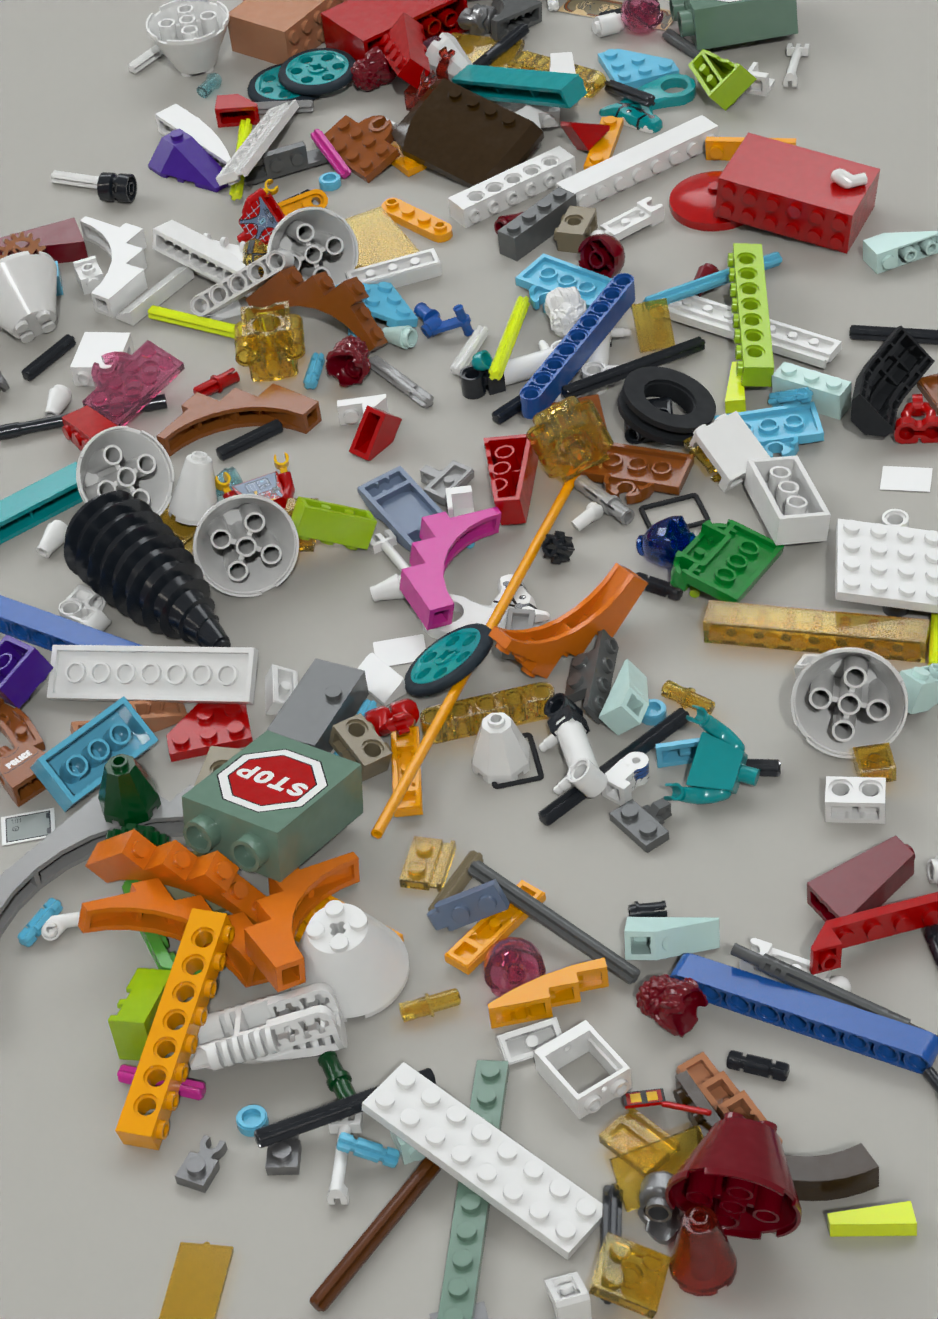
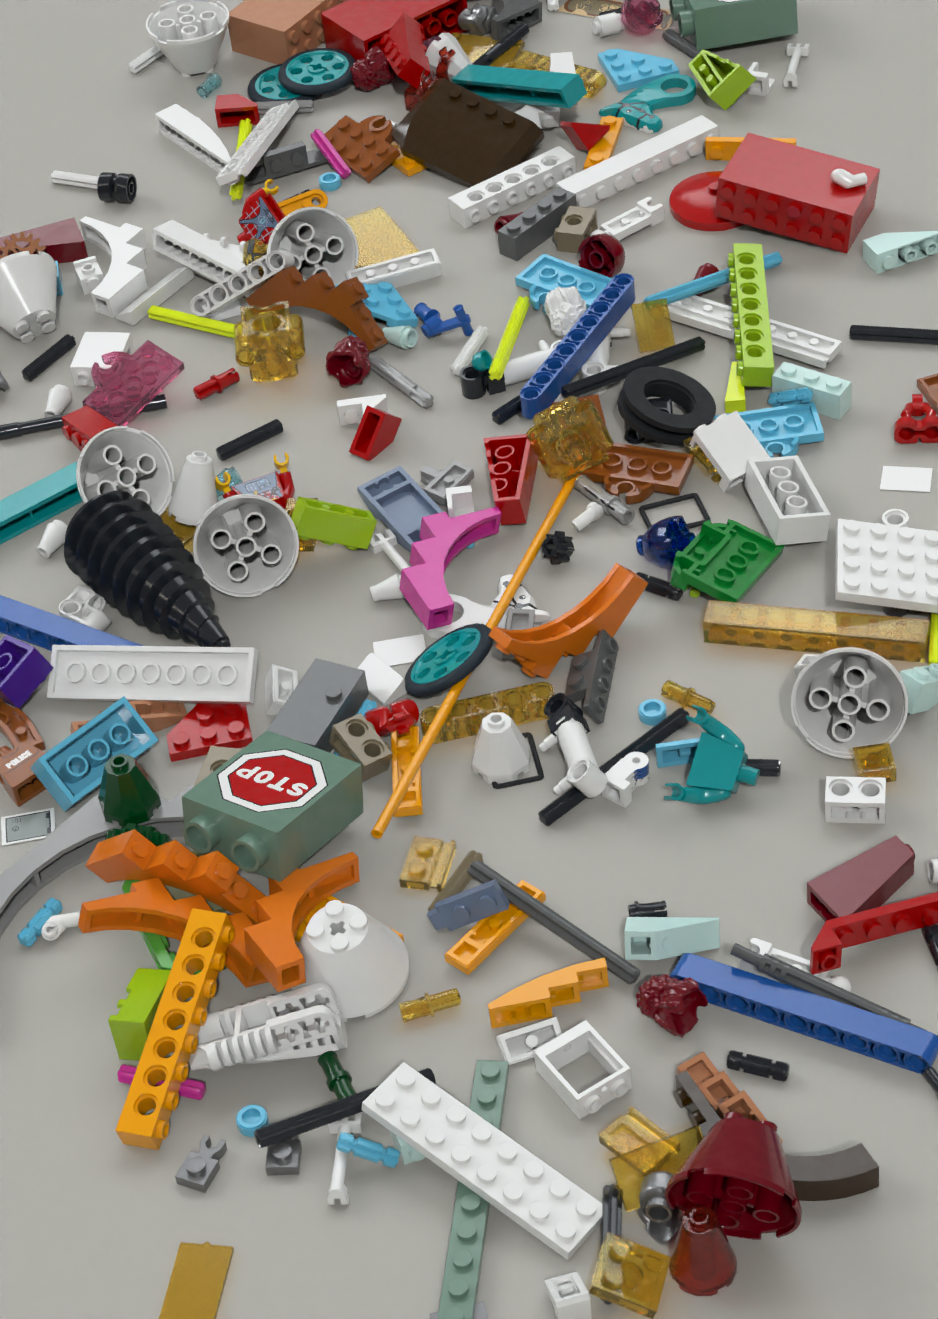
(186, 160): dark purple wedge -> none
(238, 410): dark orange arch -> none
(314, 370): medium azure axle -> none
(374, 1235): reddish brown axle -> none
(417, 220): light orange plate -> none
(512, 964): clear pink cylinder -> none
(626, 700): light aqua slope -> none
(629, 93): black axle -> none
(643, 823): dark grey hinge -> none
(656, 1097): red piece -> none
(880, 1220): neon yellow piece -> none
(886, 382): black piece -> none

